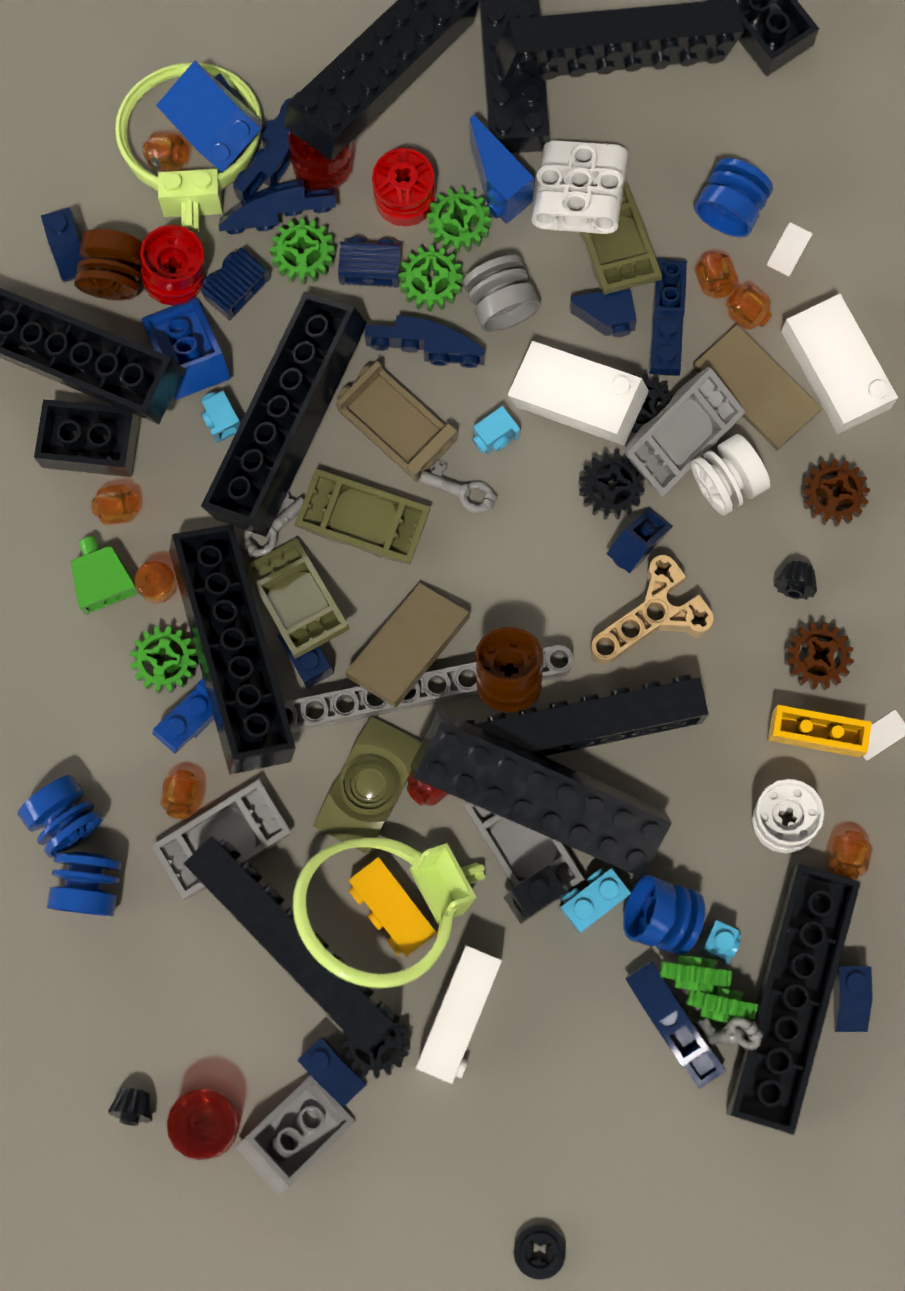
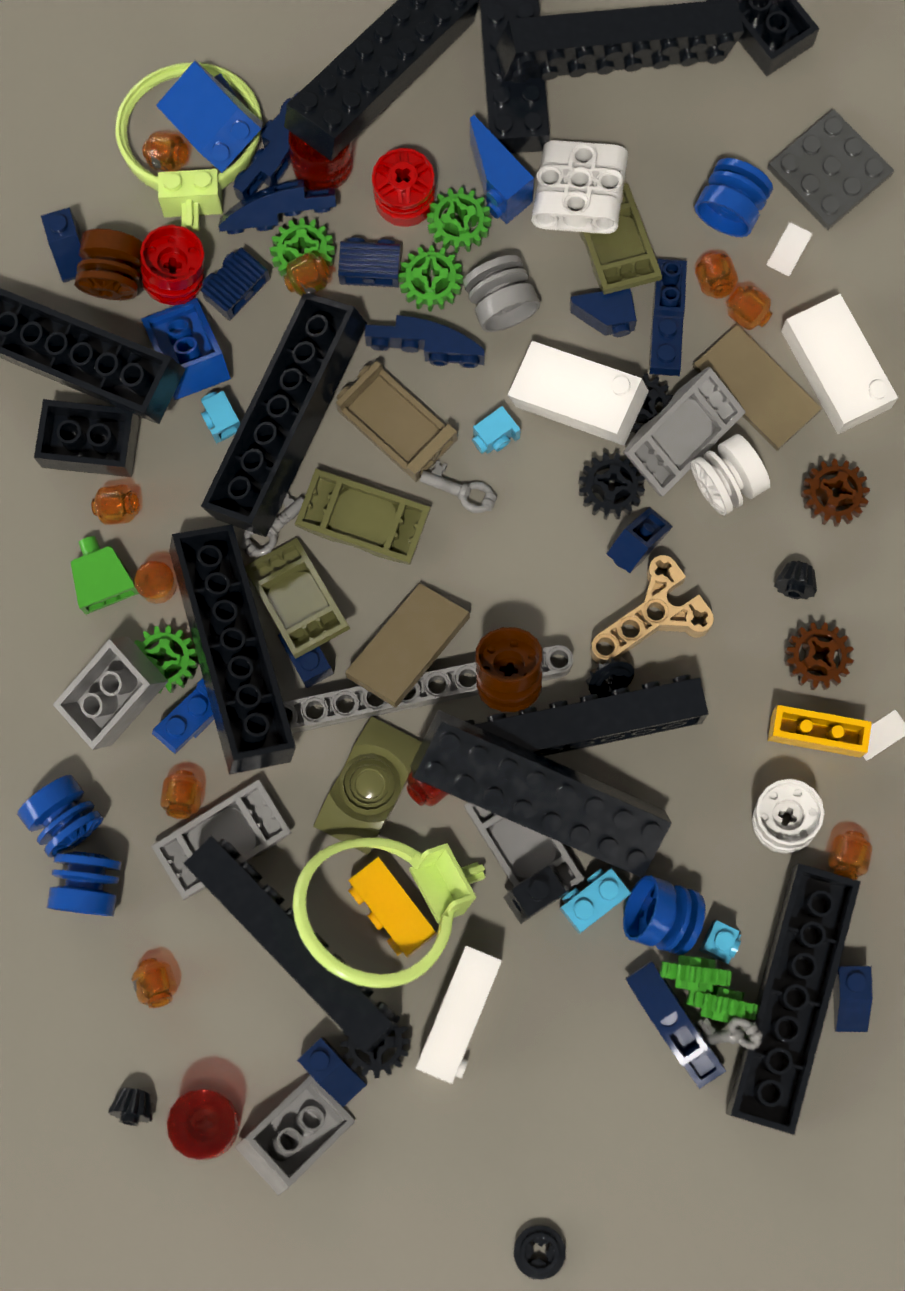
(110, 692): none -> light grey brick
(154, 983): none -> clear orange head
(307, 274): none -> clear orange head
(620, 673): none -> black gear
(830, 169): none -> dark grey plate

